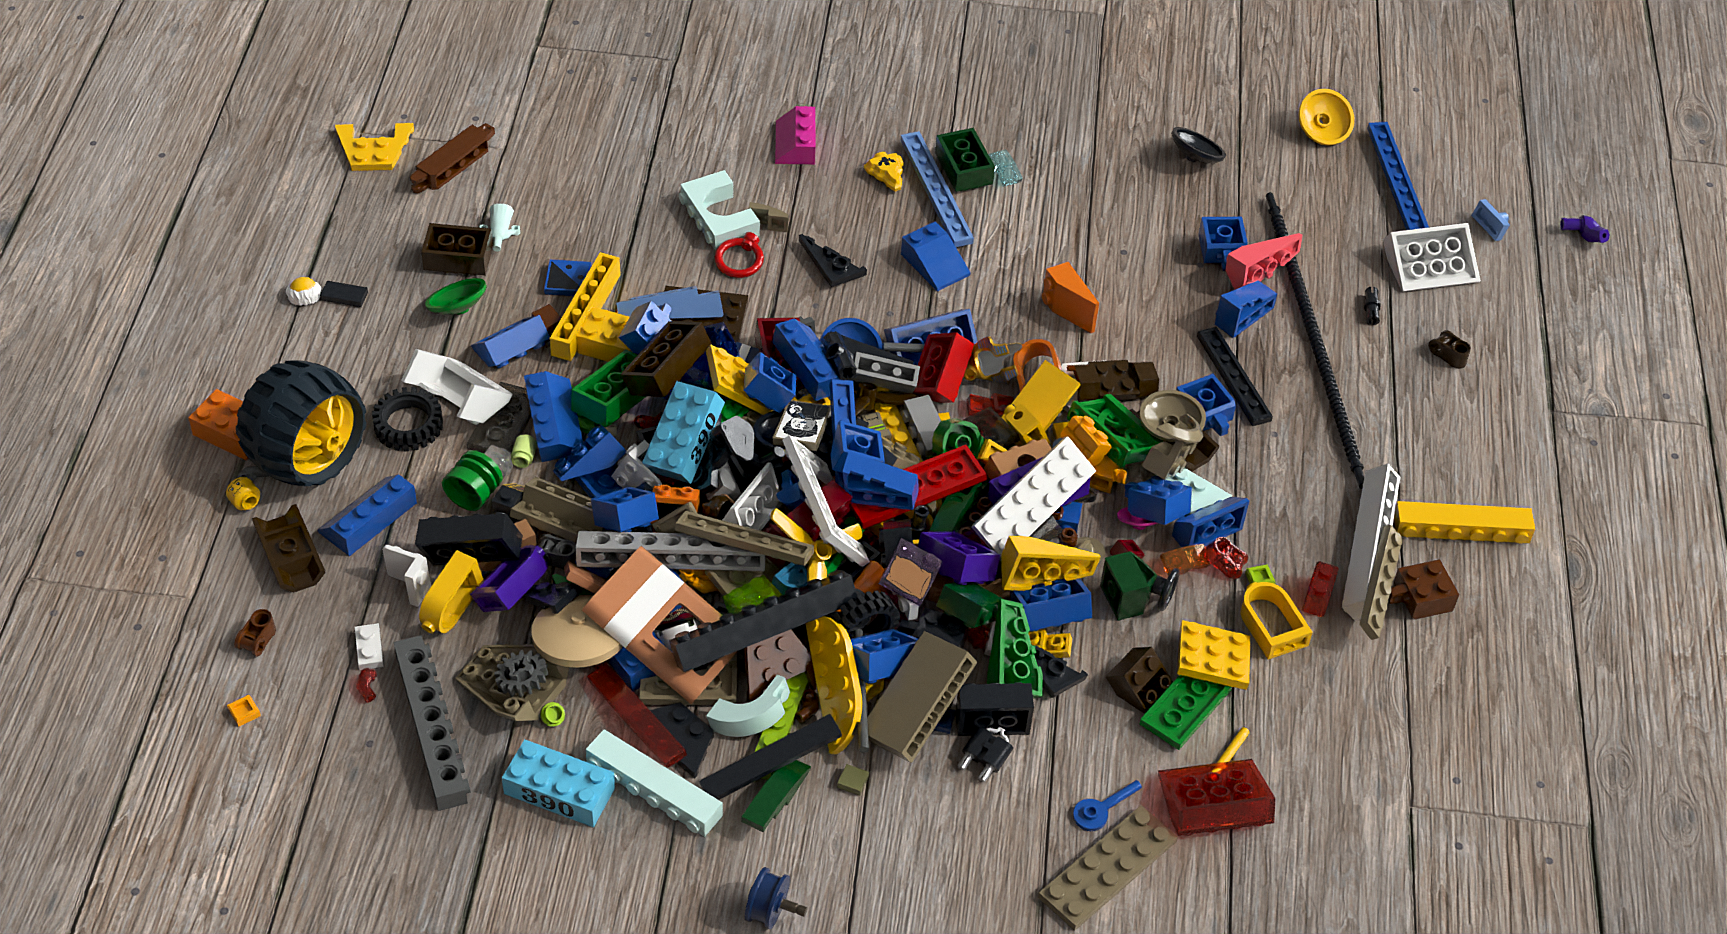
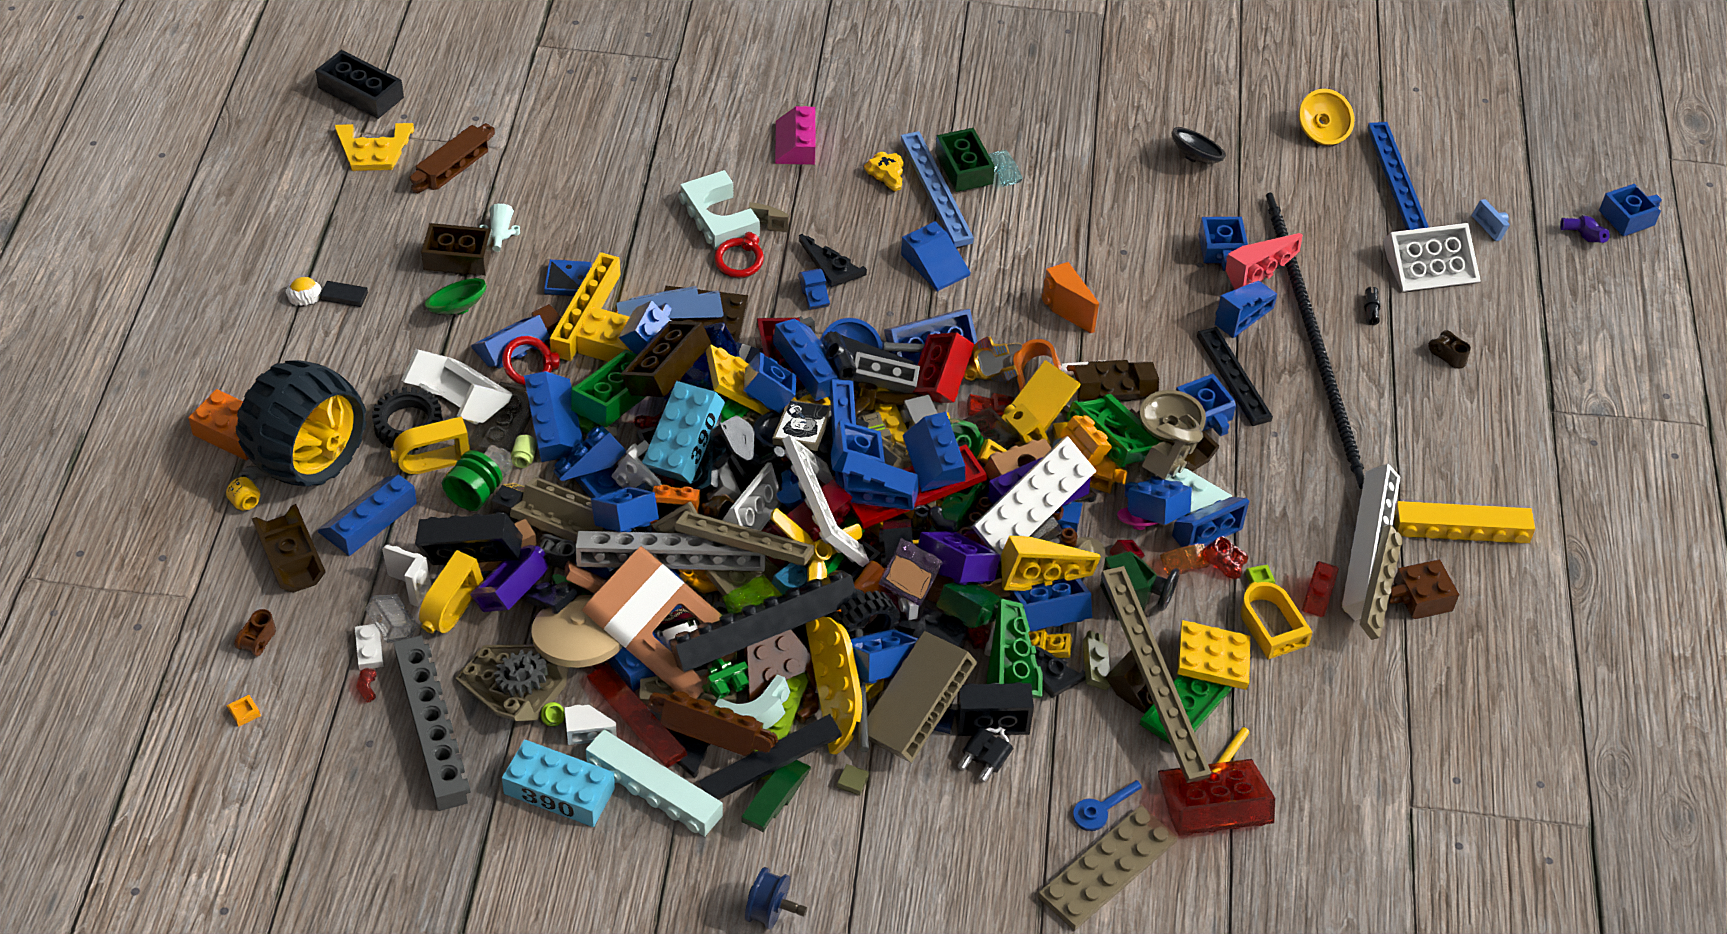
(359, 84): none -> black brick
(391, 617): none -> clear brick
(428, 435): none -> yellow window
(550, 359): none -> red piece
(586, 723): none -> white slope
(711, 723): none -> reddish brown hinge
(725, 673): none -> green hips
(814, 288): none -> blue brick
(934, 452): none -> blue slope
(938, 521): none -> black arm
(1096, 660): none -> olive hinge
(1156, 675): none -> dark tan plate
(1630, 209): none -> blue hinge

